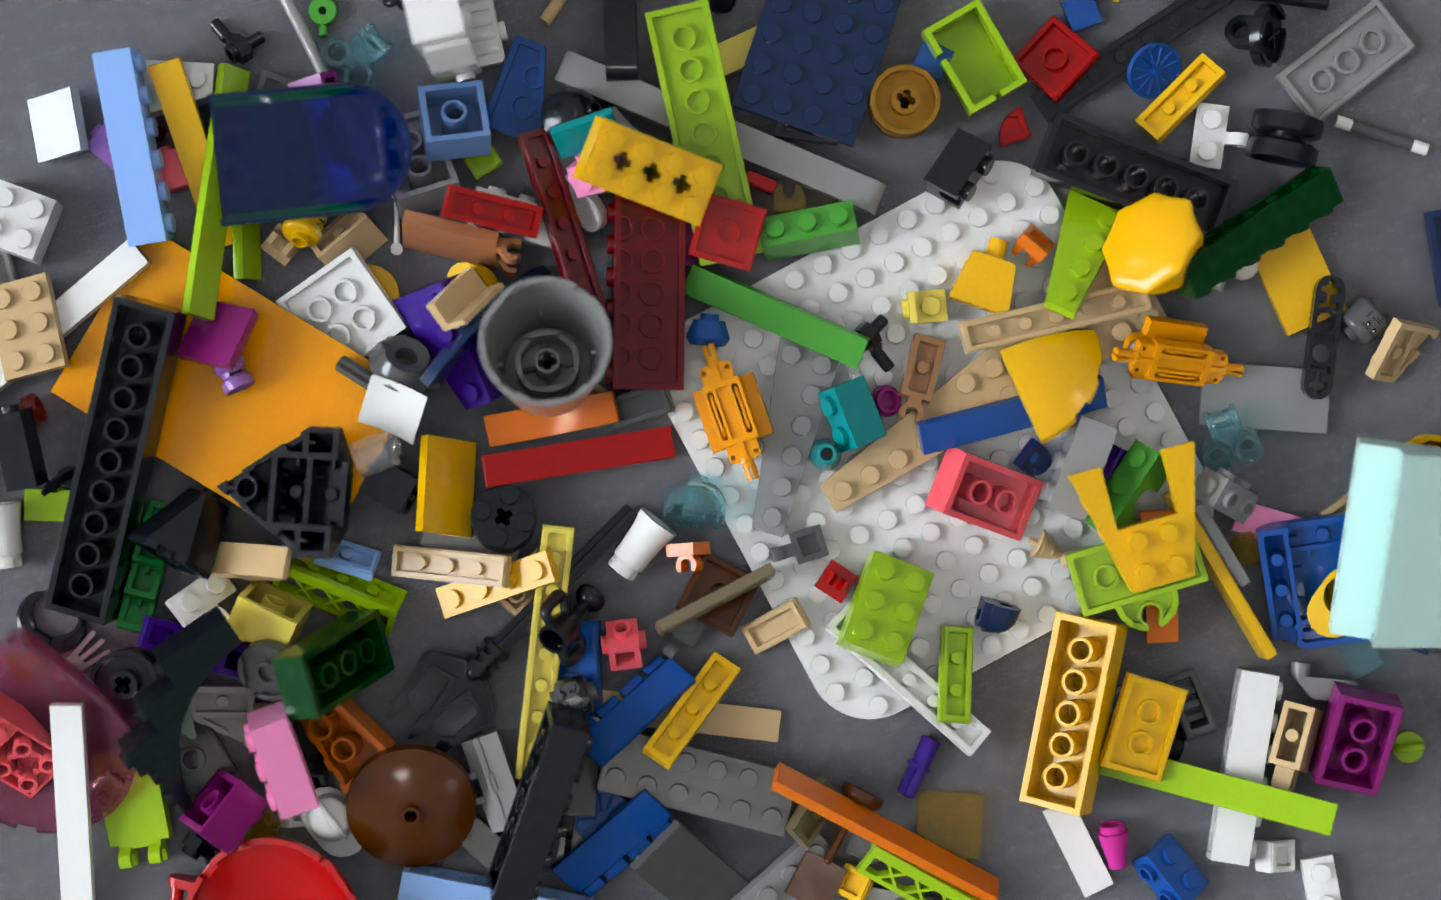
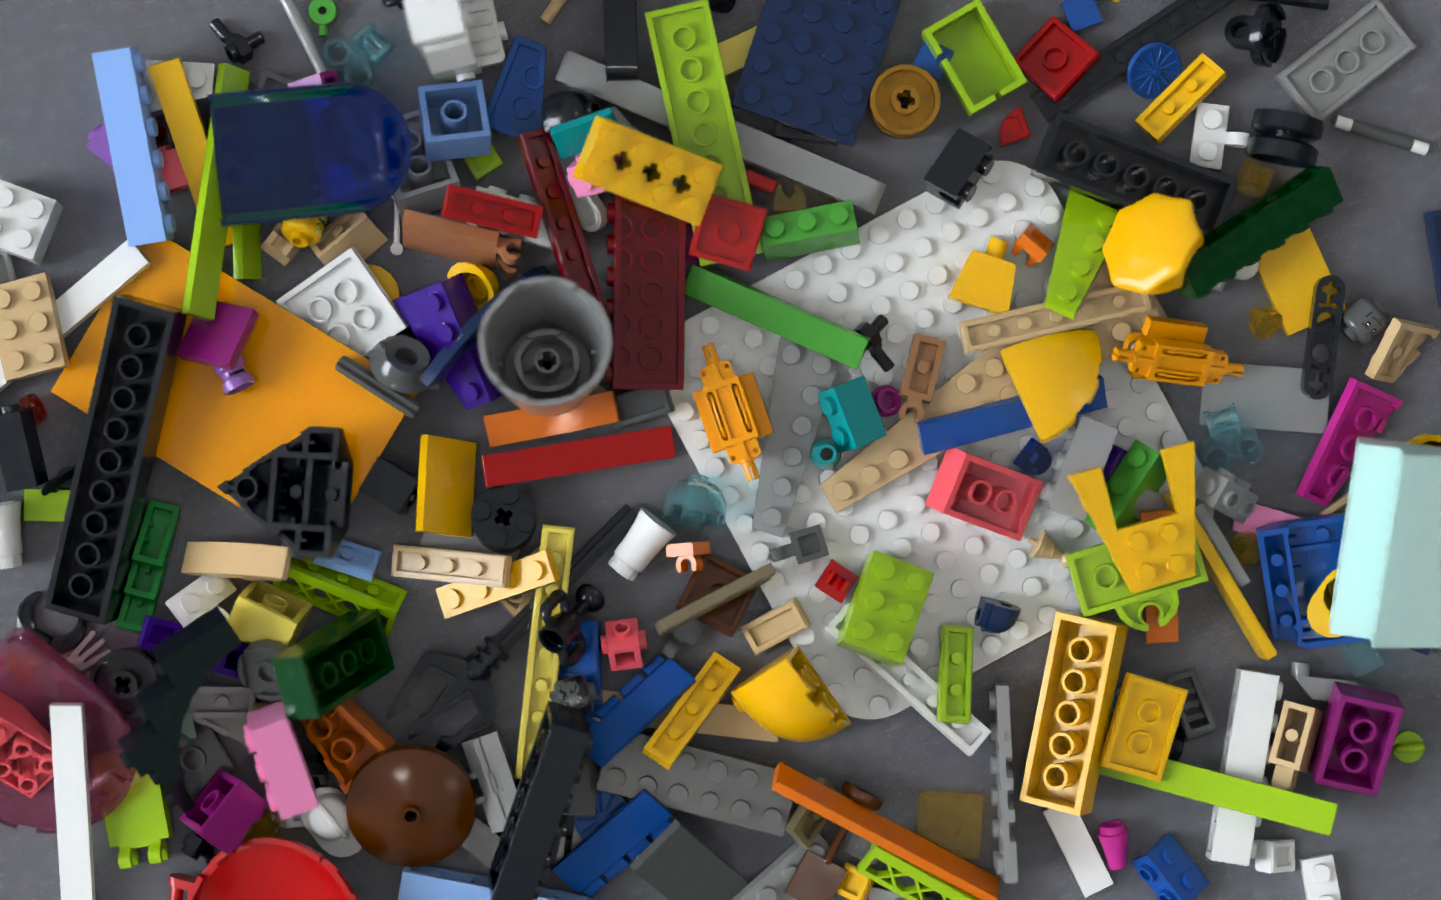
(58, 124): tile -> none
(185, 532): black slope -> none
(376, 453): clear brick -> none
(392, 410): white sticker -> none
(462, 300): tan panel -> none
(708, 330): blue cone -> none
(790, 700): none -> yellow brick
(918, 766): dark purple axle -> none
(925, 306): light yellow bracket -> none
(1006, 857): none -> light grey wing
(1254, 179): none -> clear yellow tile
(1264, 322): none -> clear yellow tile
(1357, 414): none -> dark pink wing

